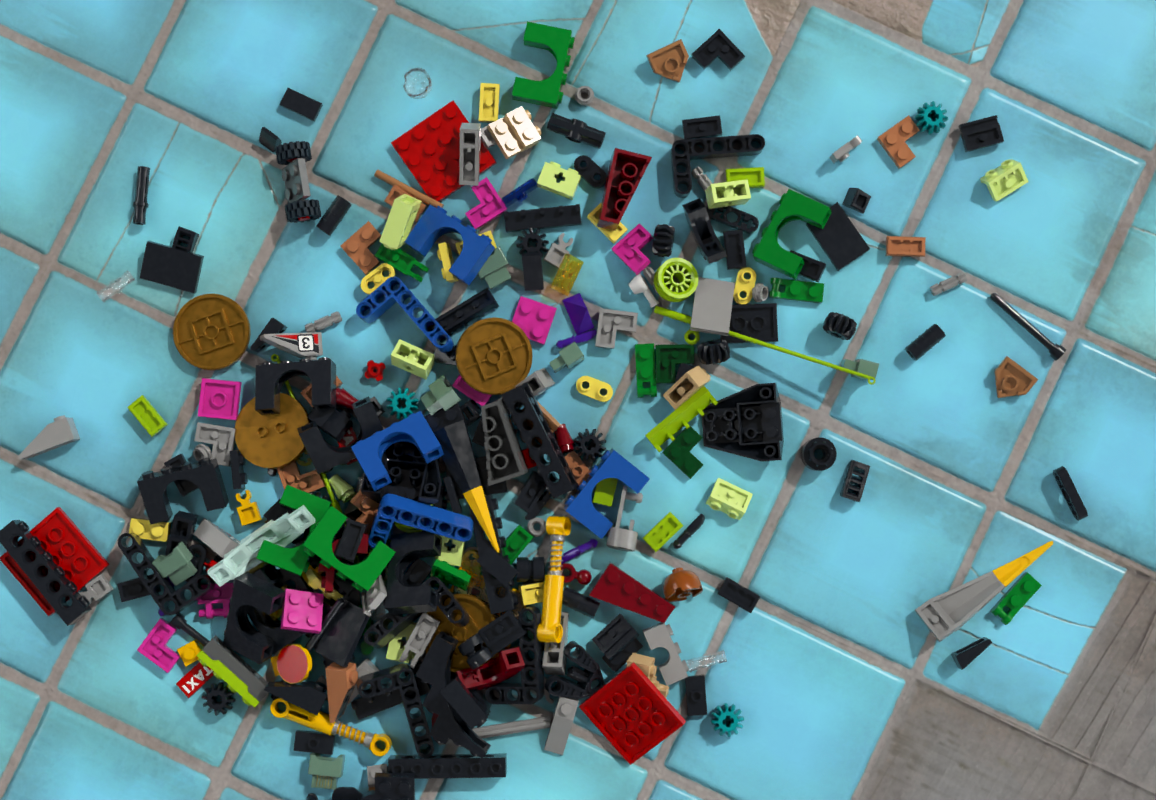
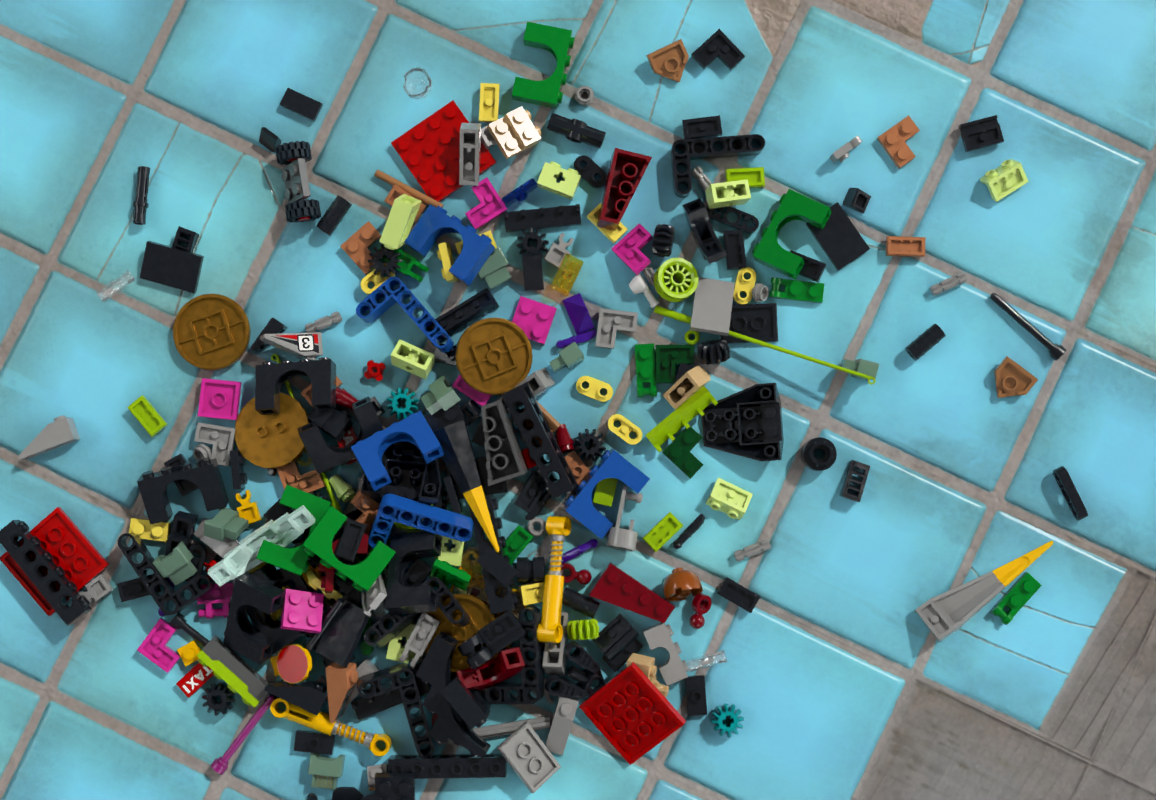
(220, 764): none -> magenta piece
(225, 525): none -> sand green piece
(390, 265): none -> black gear
(529, 757): none -> light grey tile
(583, 629): none -> lime gear
(625, 428): none -> light yellow plate
(701, 604): none -> dark red plate
(752, 550): none -> light grey axle
(839, 326): black gear -> none
(935, 113): teal gear -> none
(967, 654): black slope -> none

